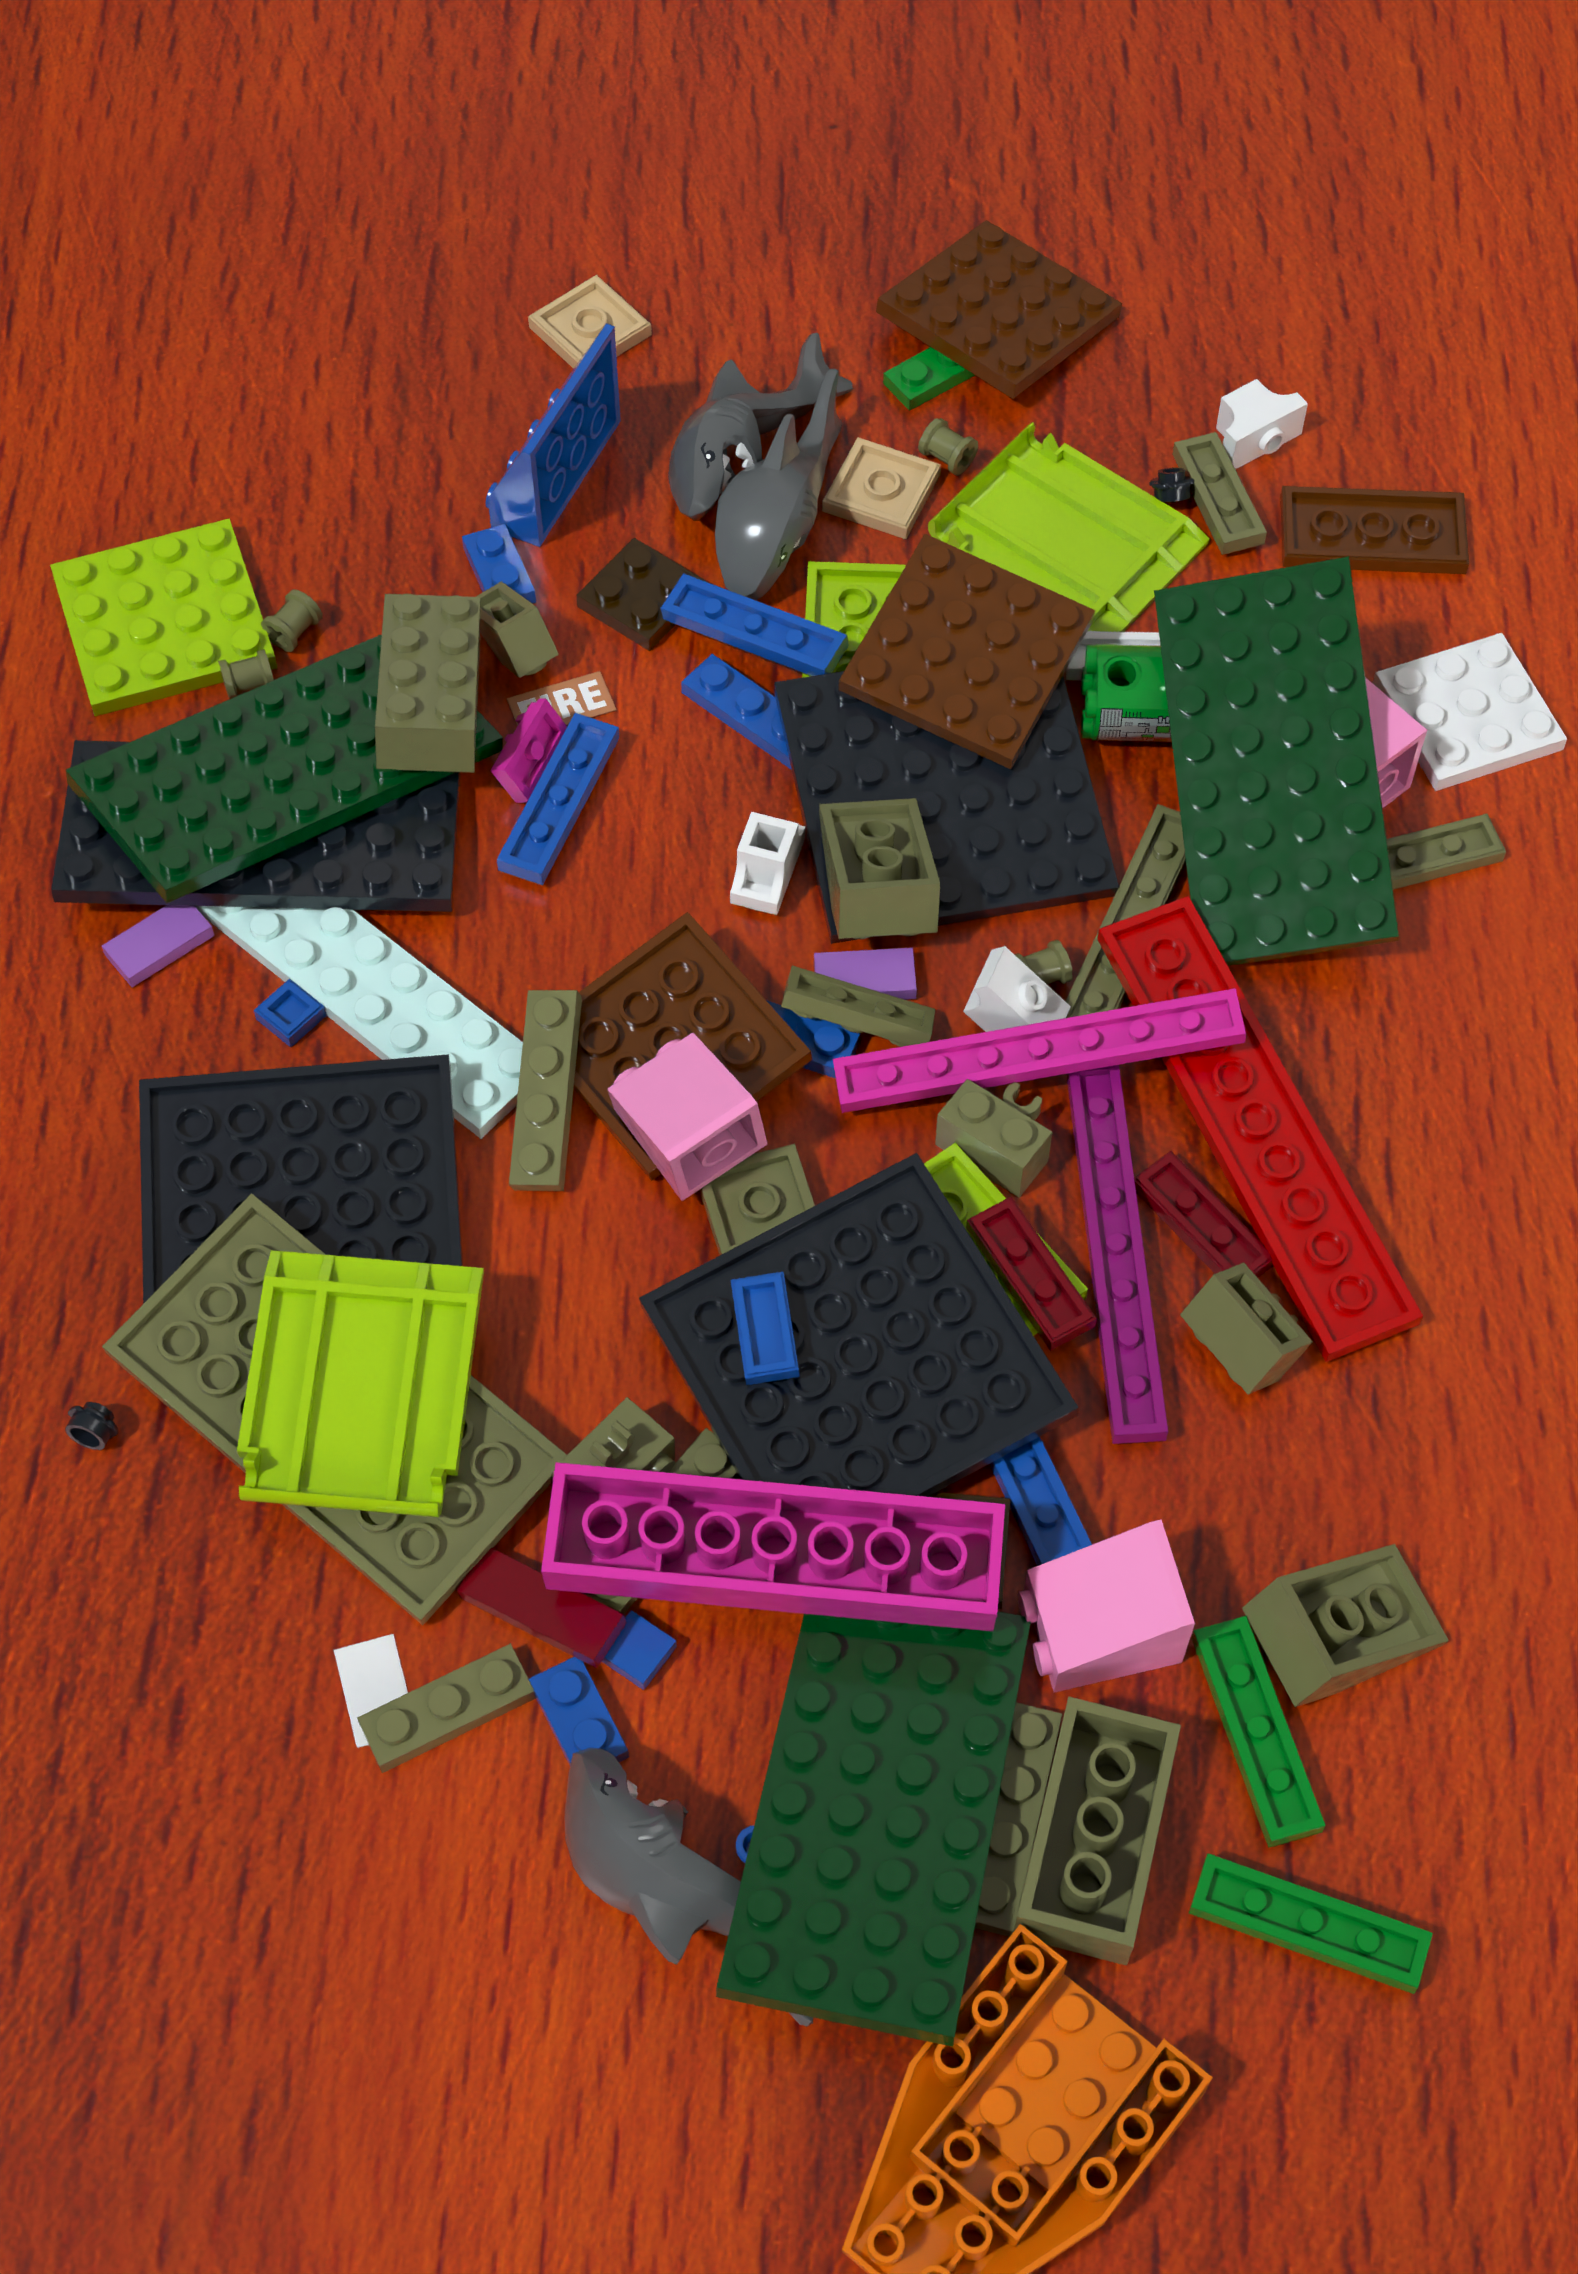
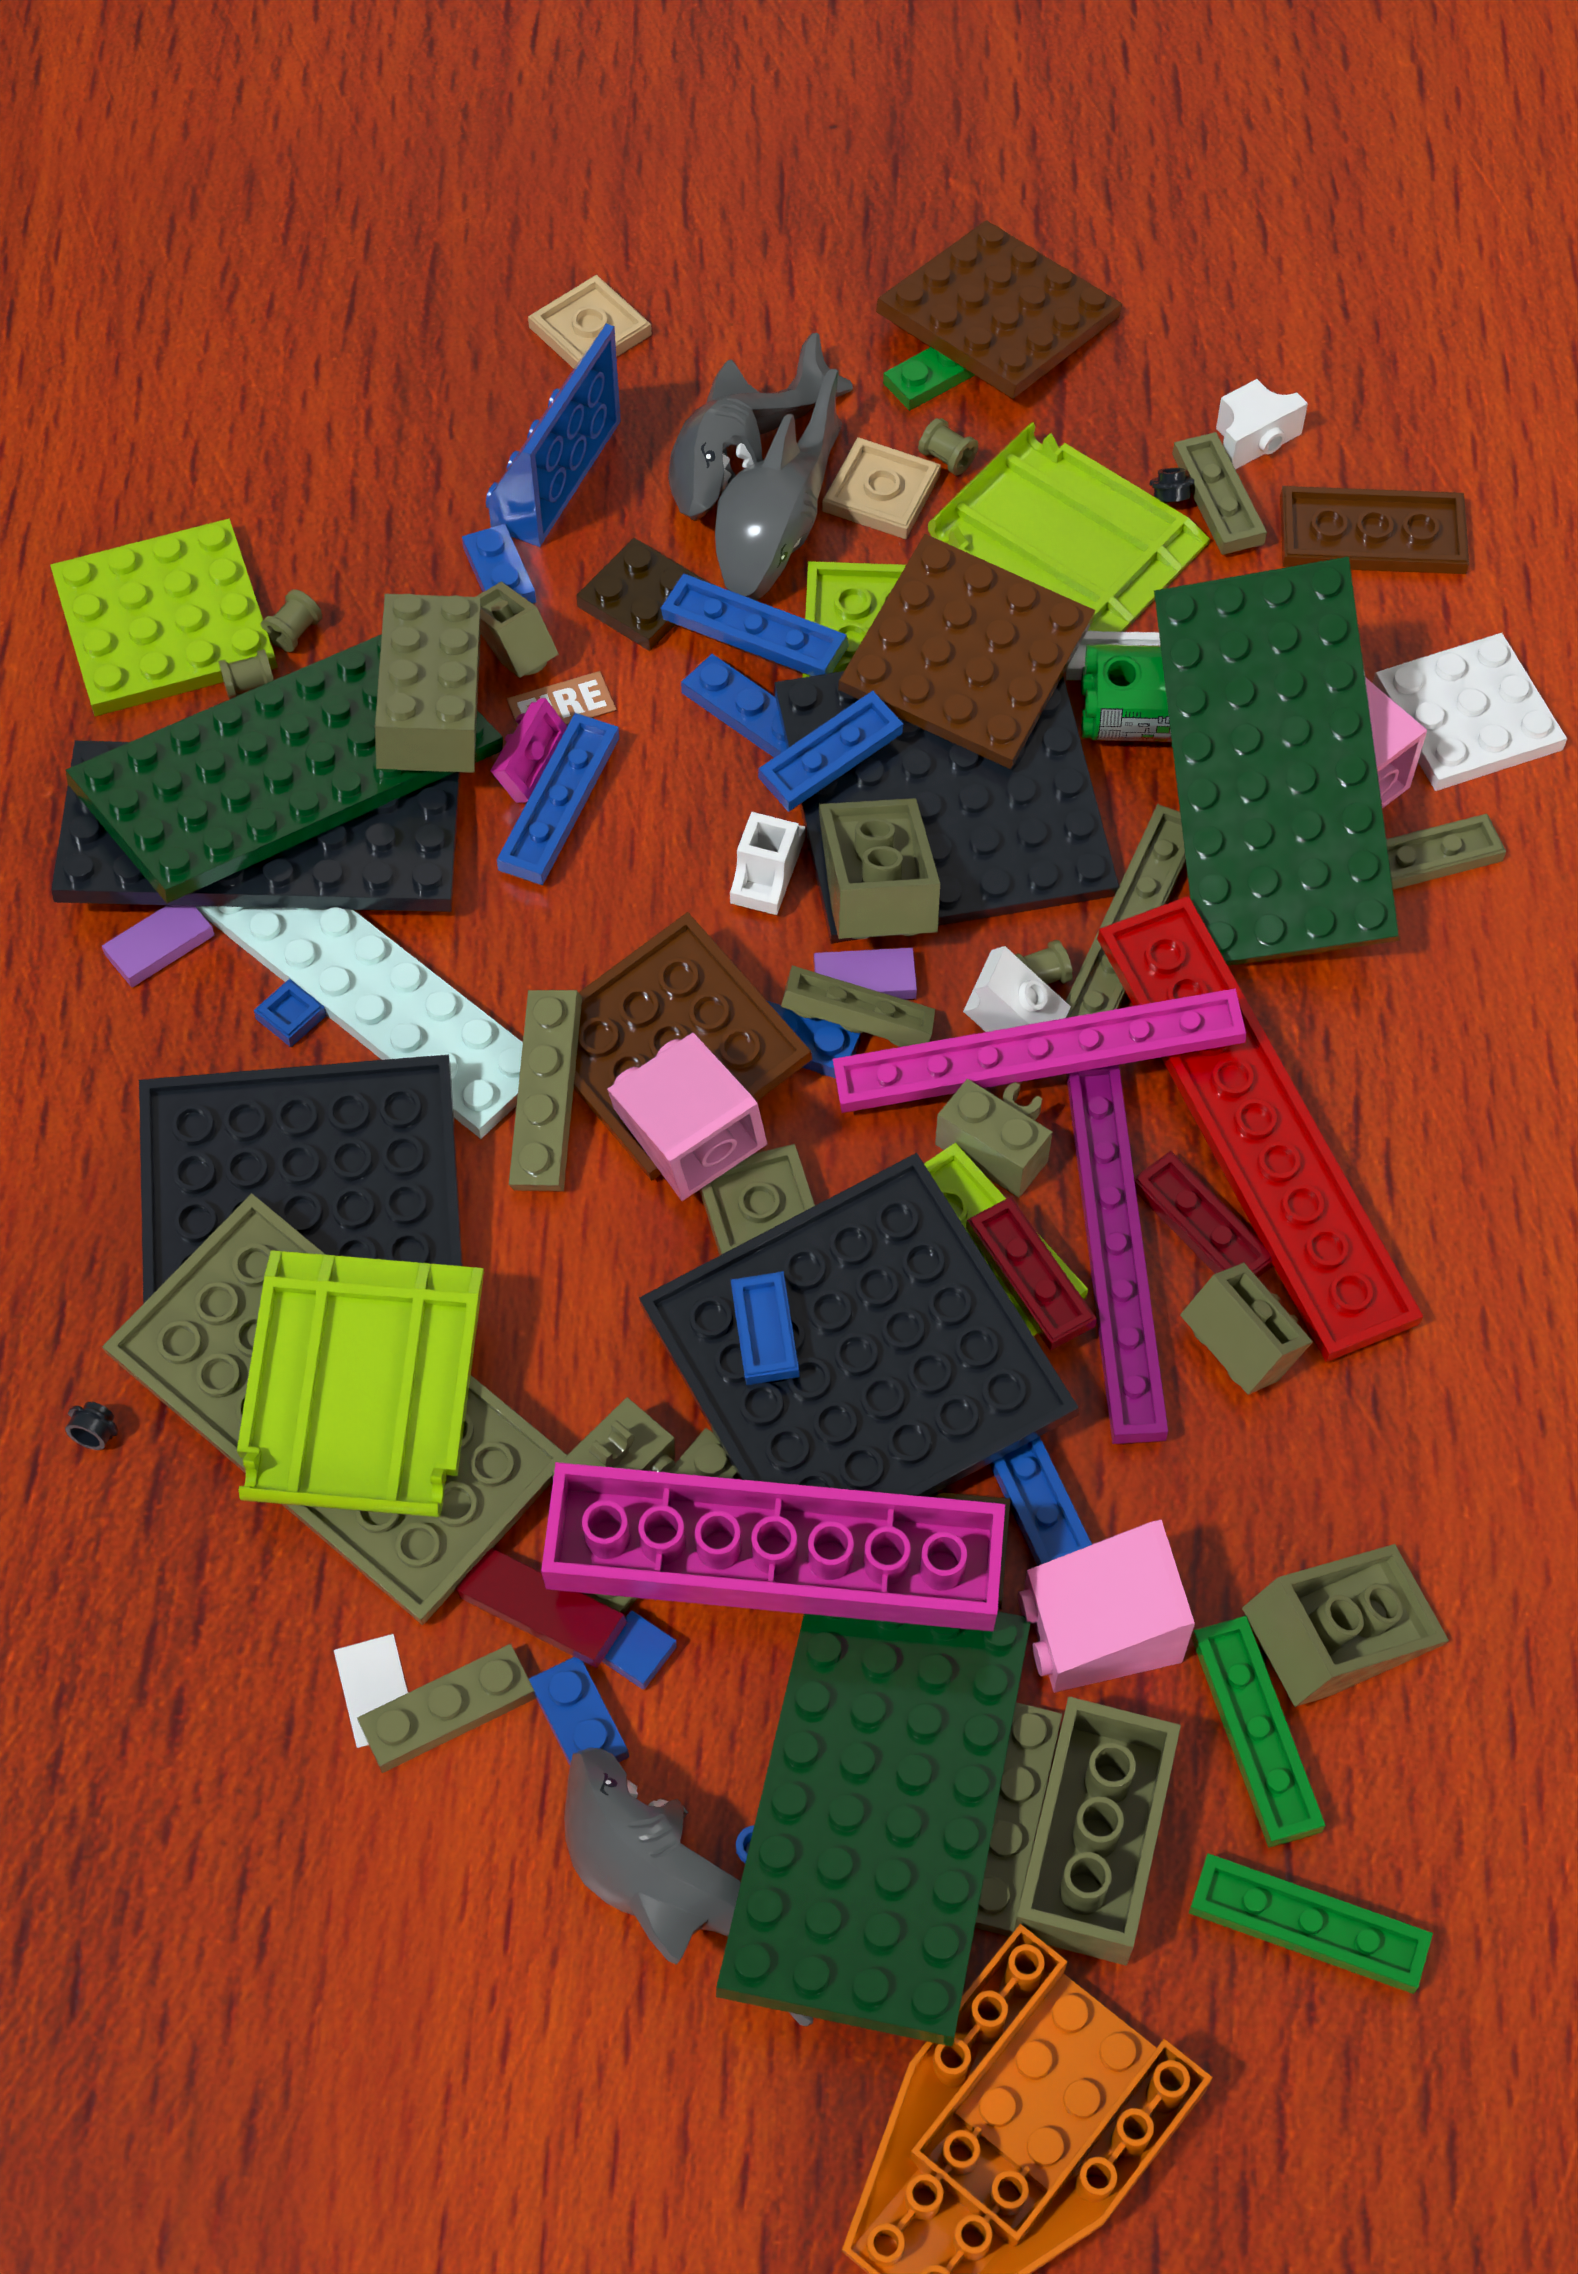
(830, 751): none -> blue plate

